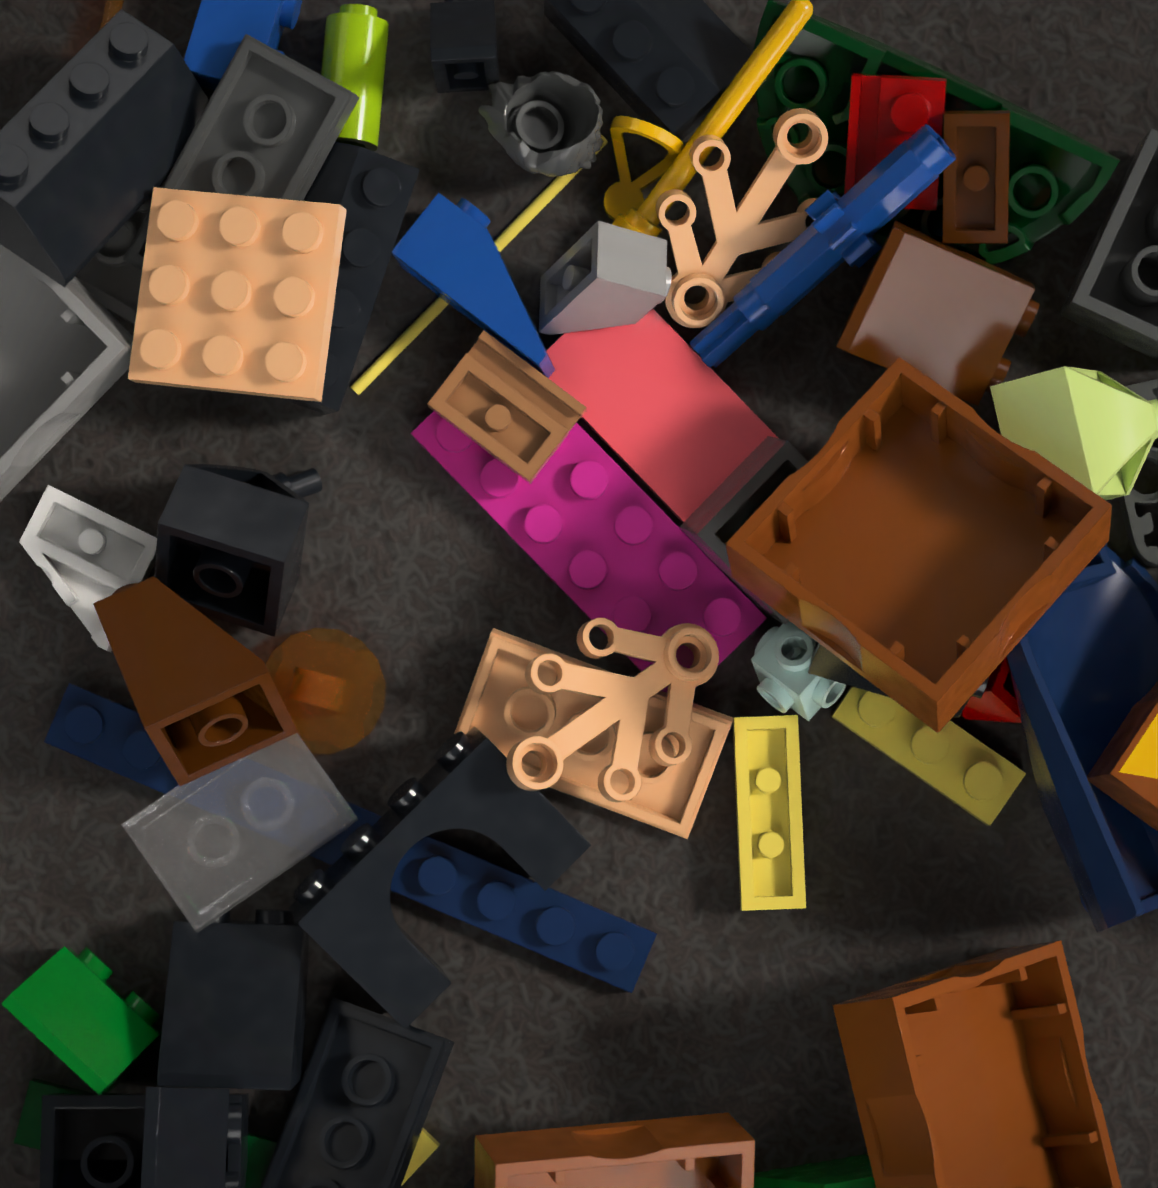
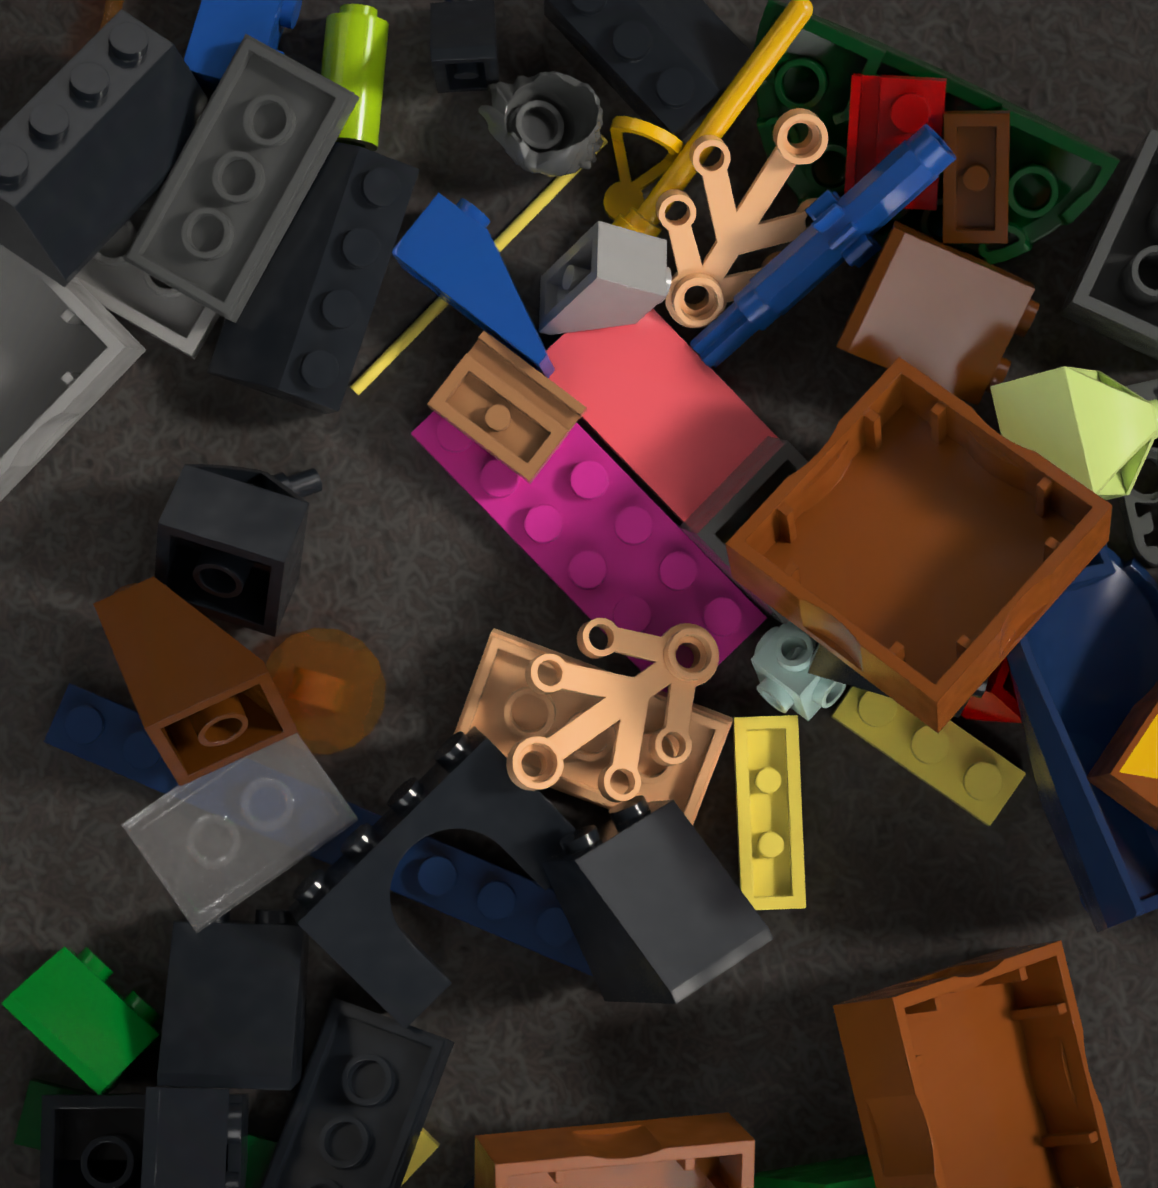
(86, 554): white wing -> none
(237, 294): light nougat plate -> none
(651, 904): none -> black slope

